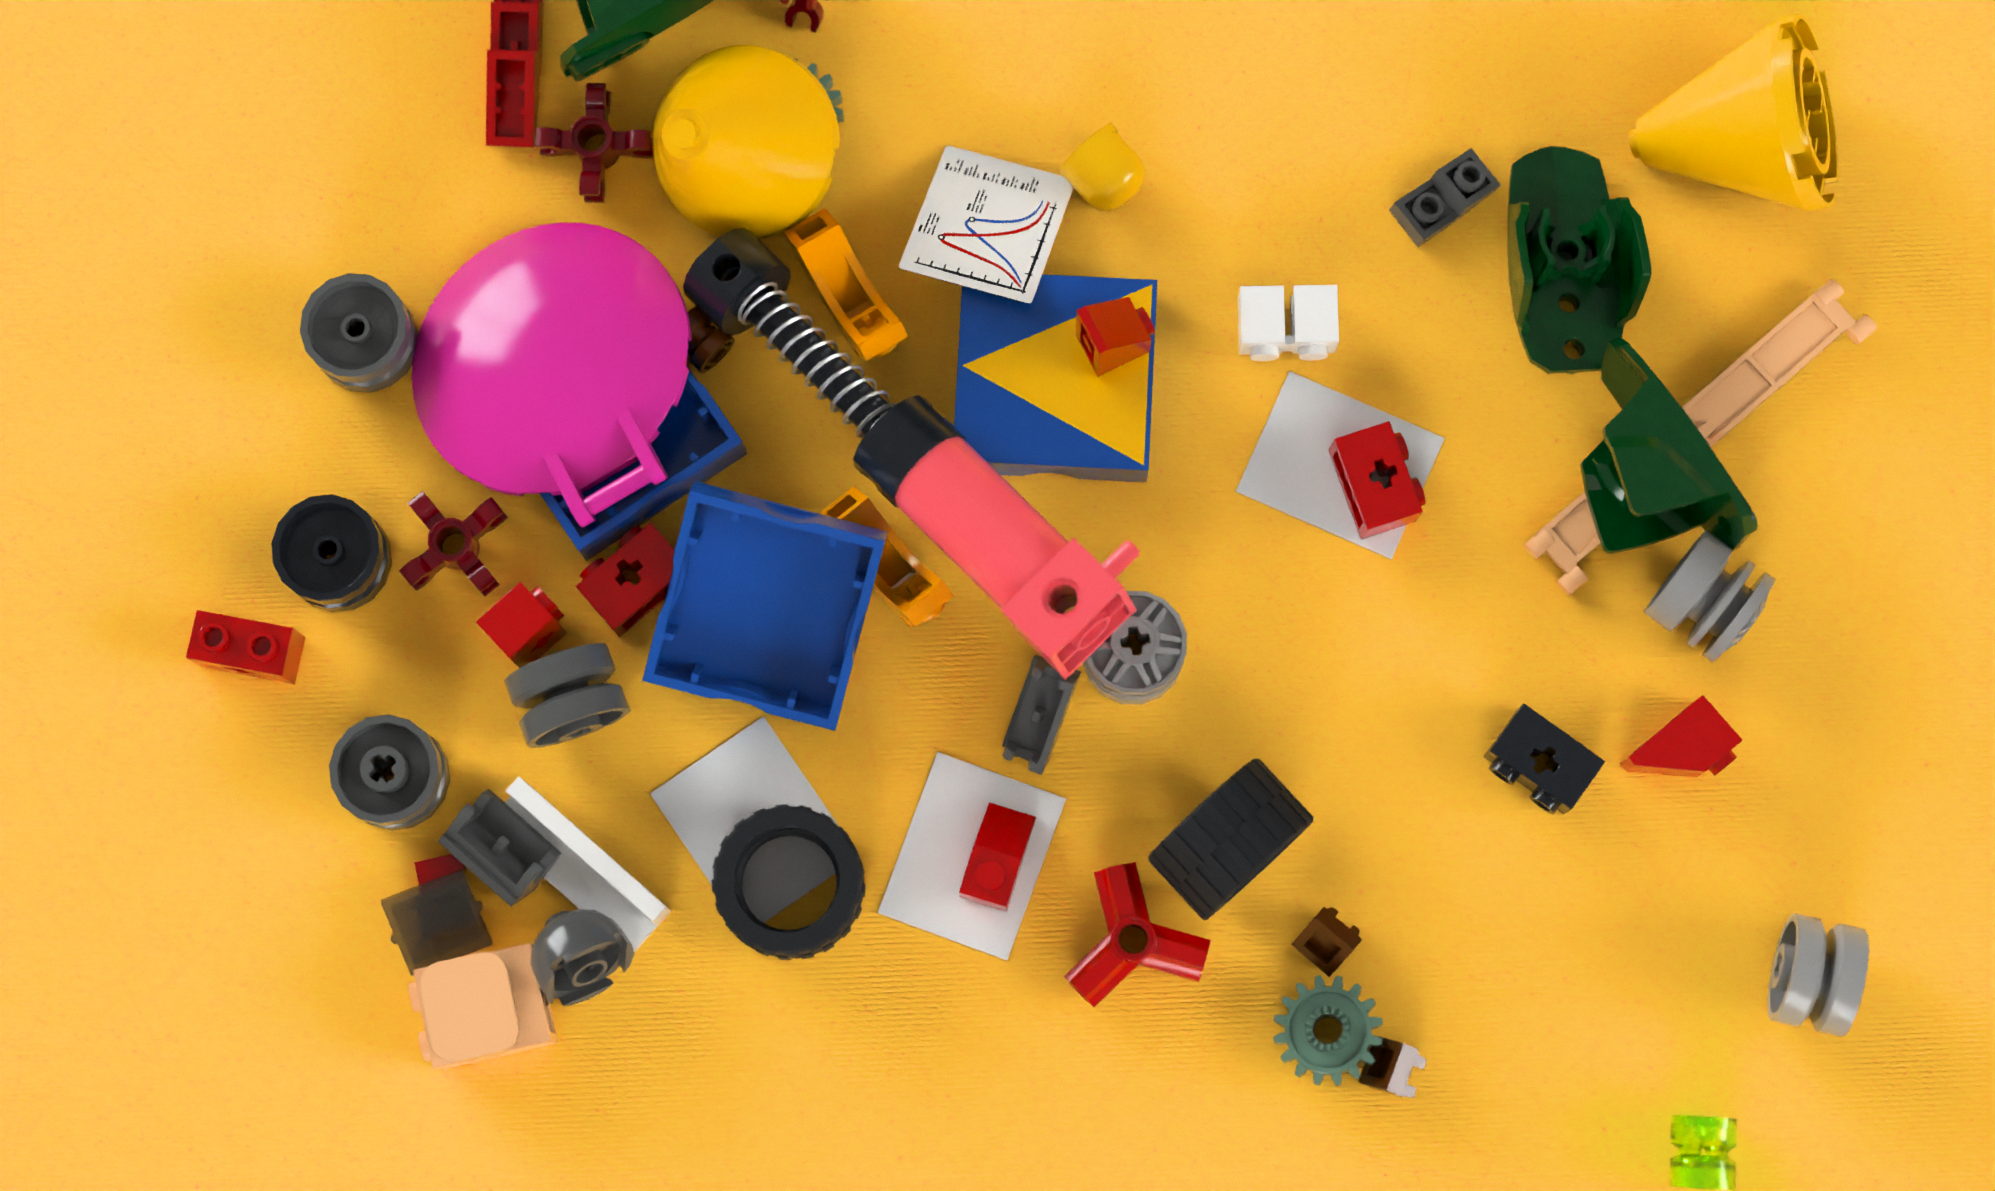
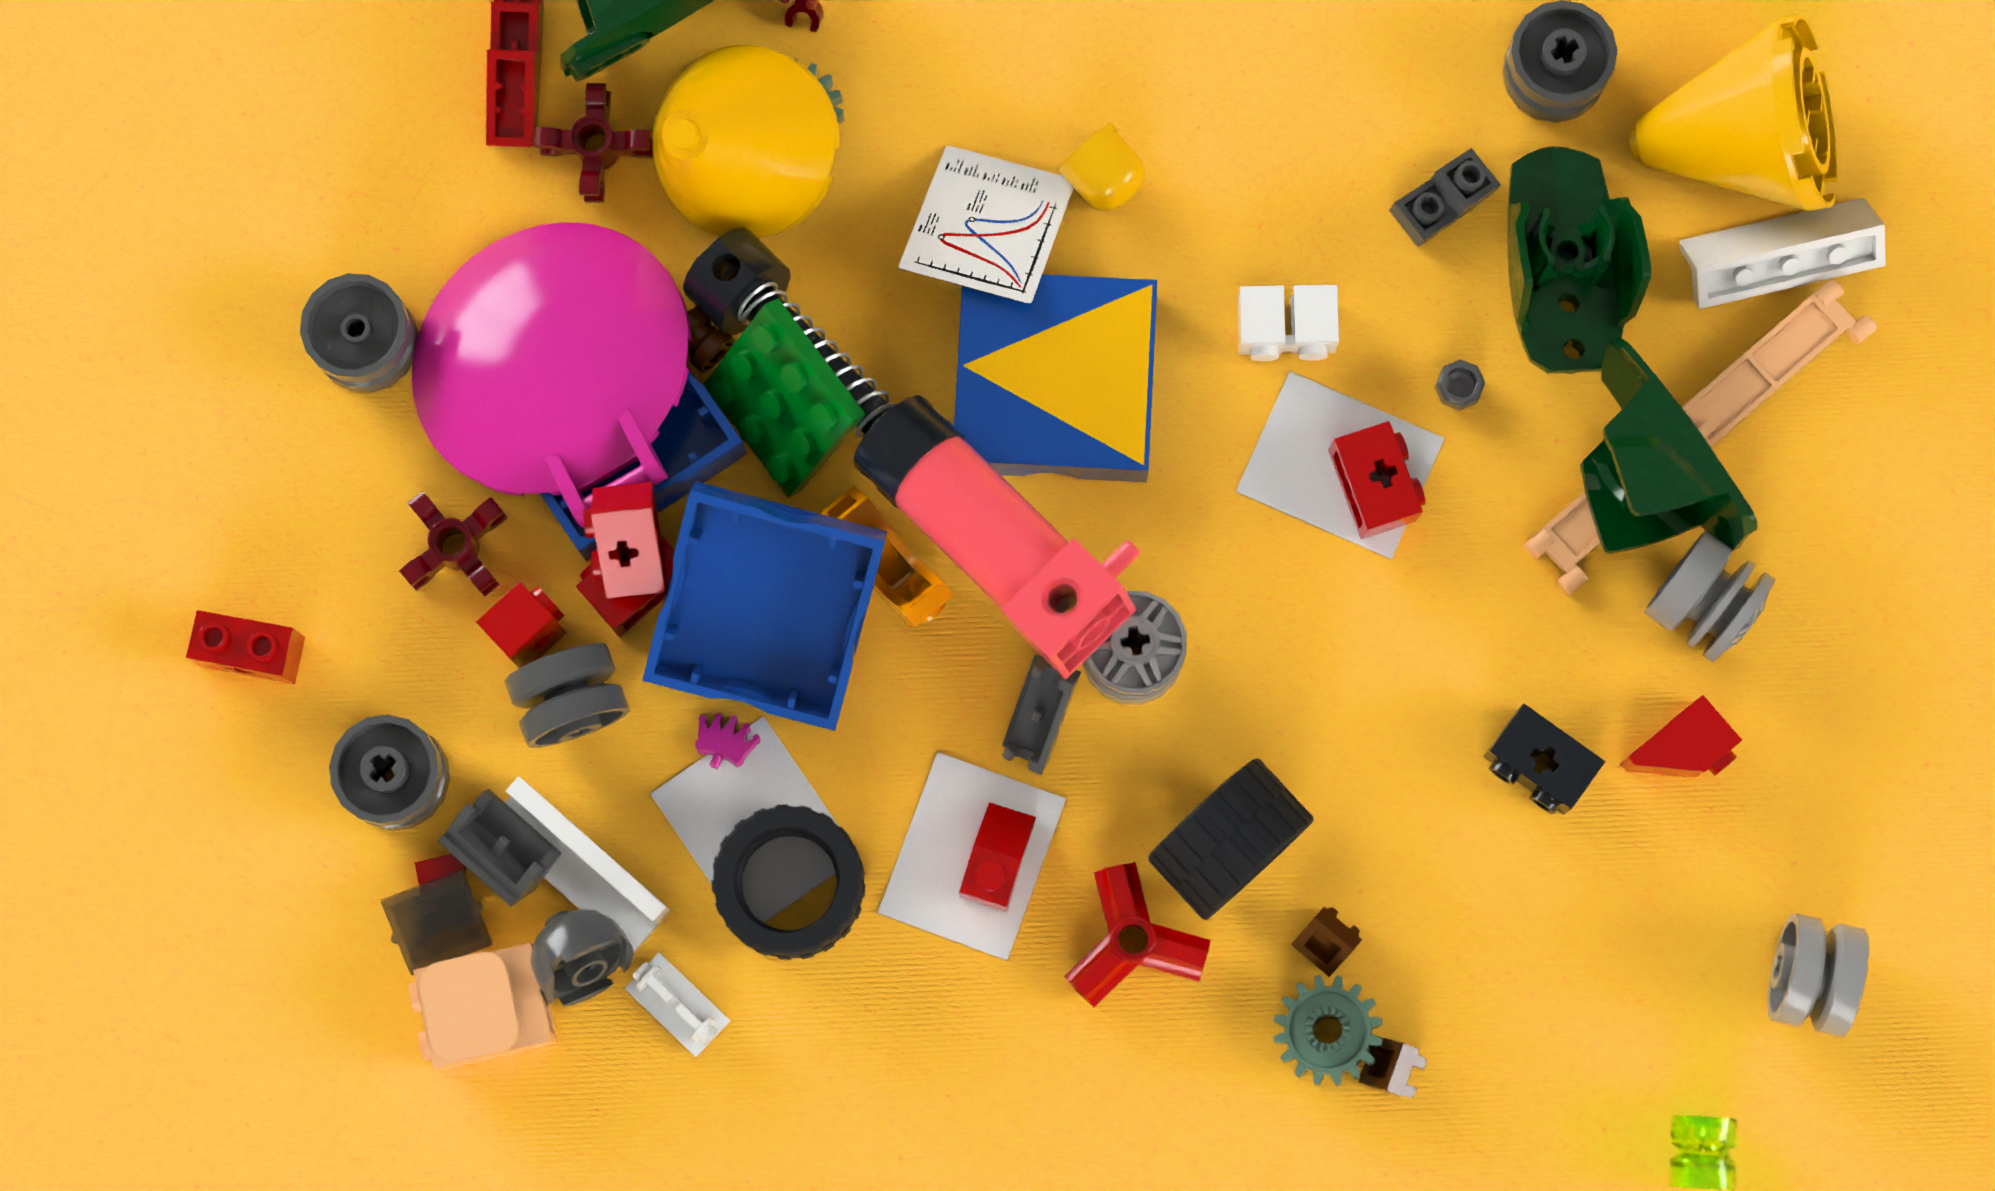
(320, 529): black wheel -> none
(627, 540): none -> brick
(677, 1004): none -> white hinge
(724, 742): none -> dark pink piece
(783, 398): none -> green plate
(844, 286): light orange arch -> none
(1113, 333): red slope -> none
(1459, 385): none -> flat silver tile
(1559, 61): none -> dark grey wheel
(1784, 252): none -> white panel

